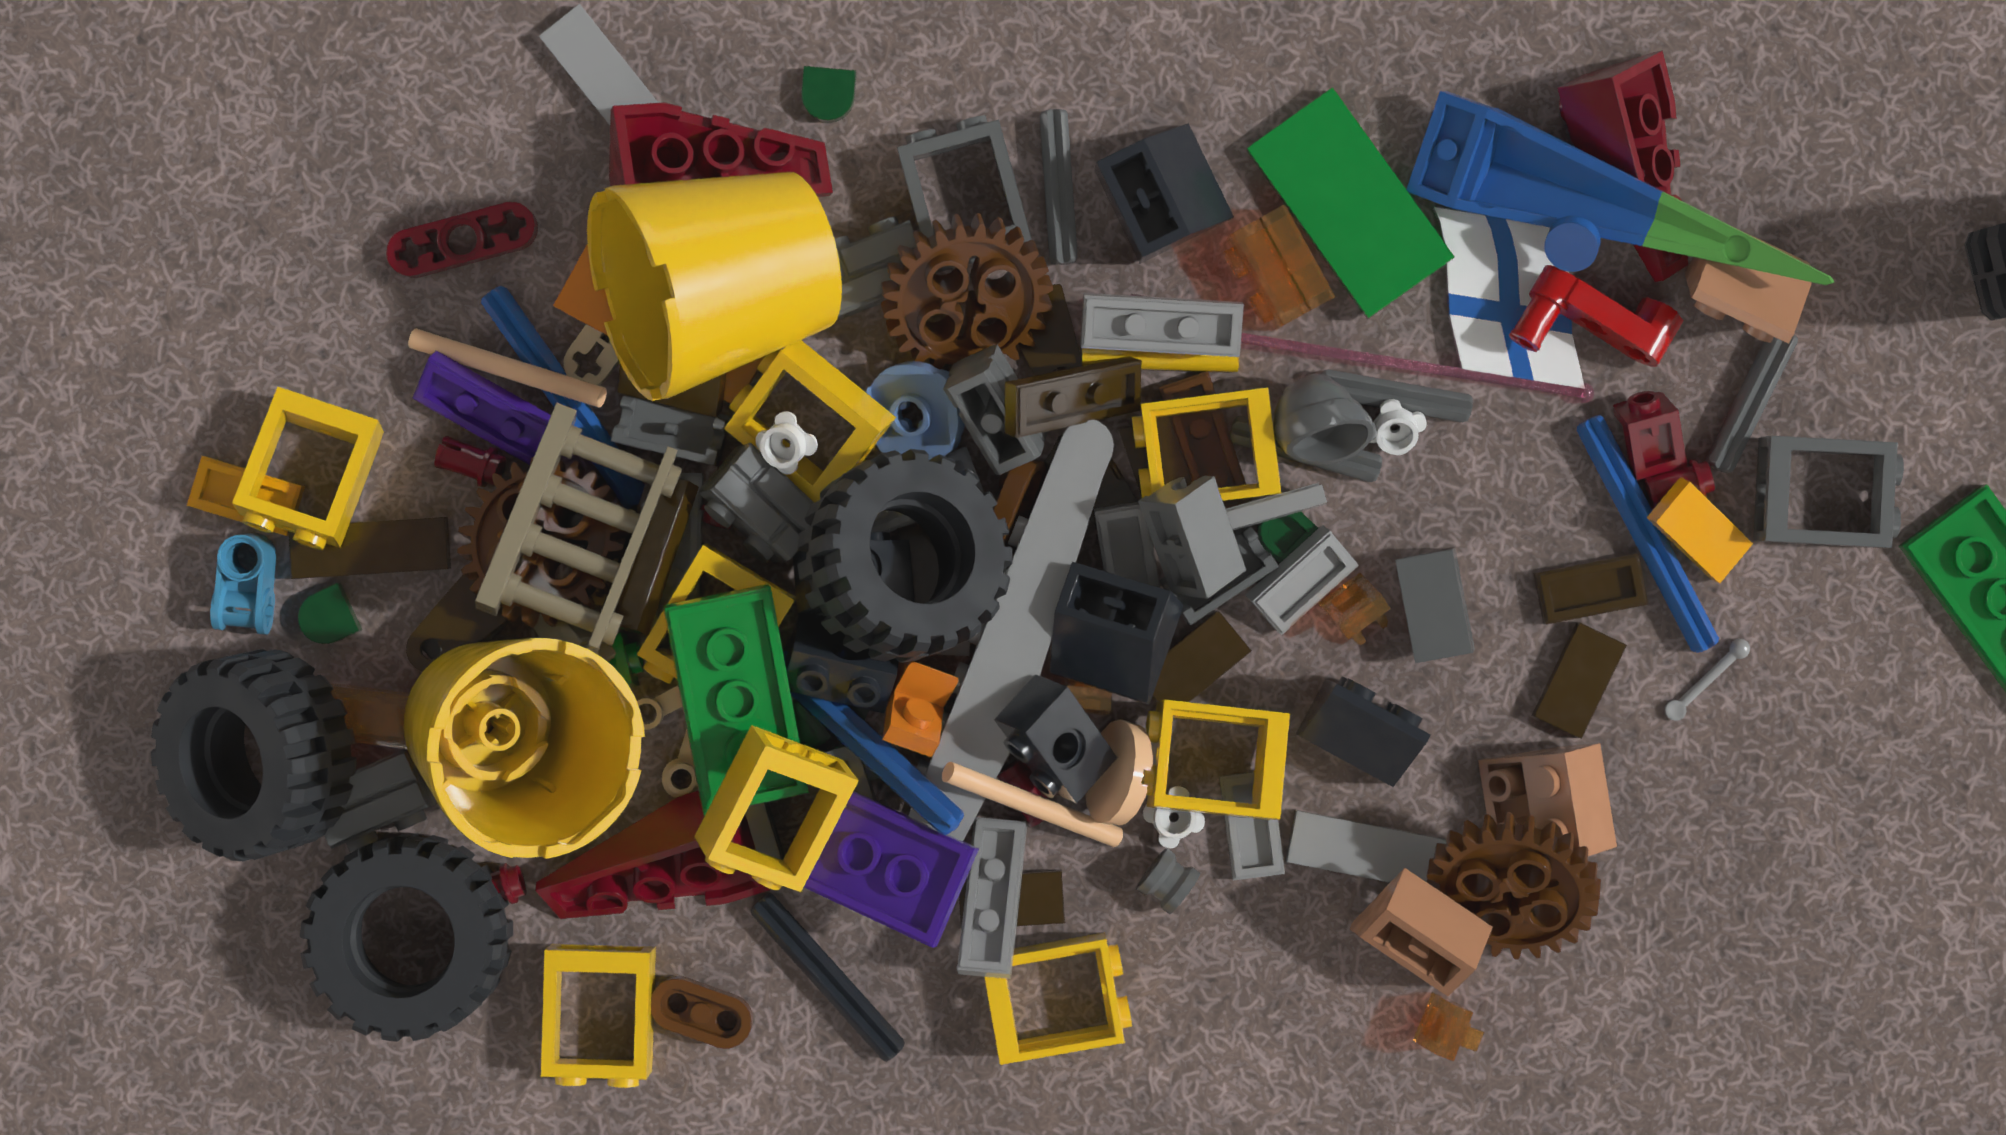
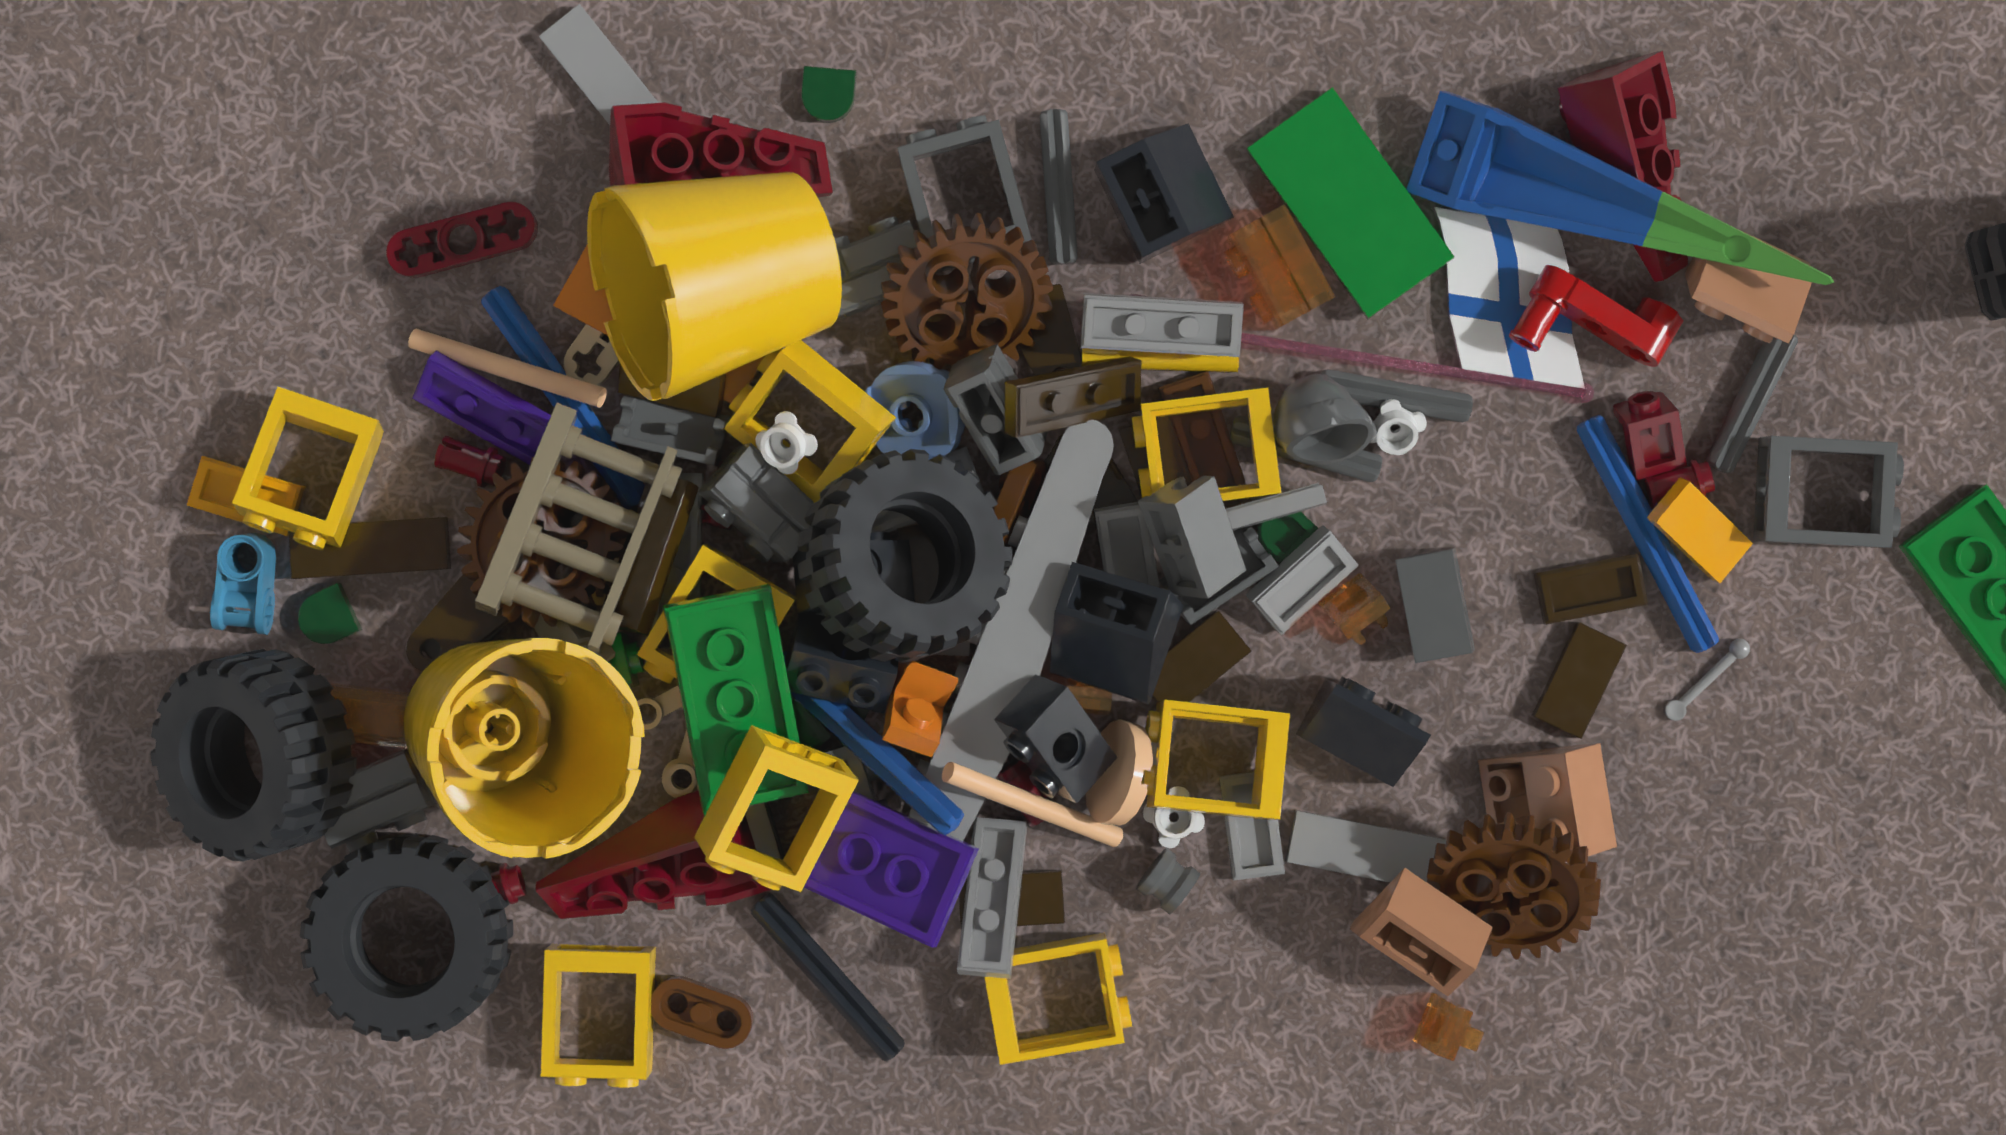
(1572, 243): blue tile -> none

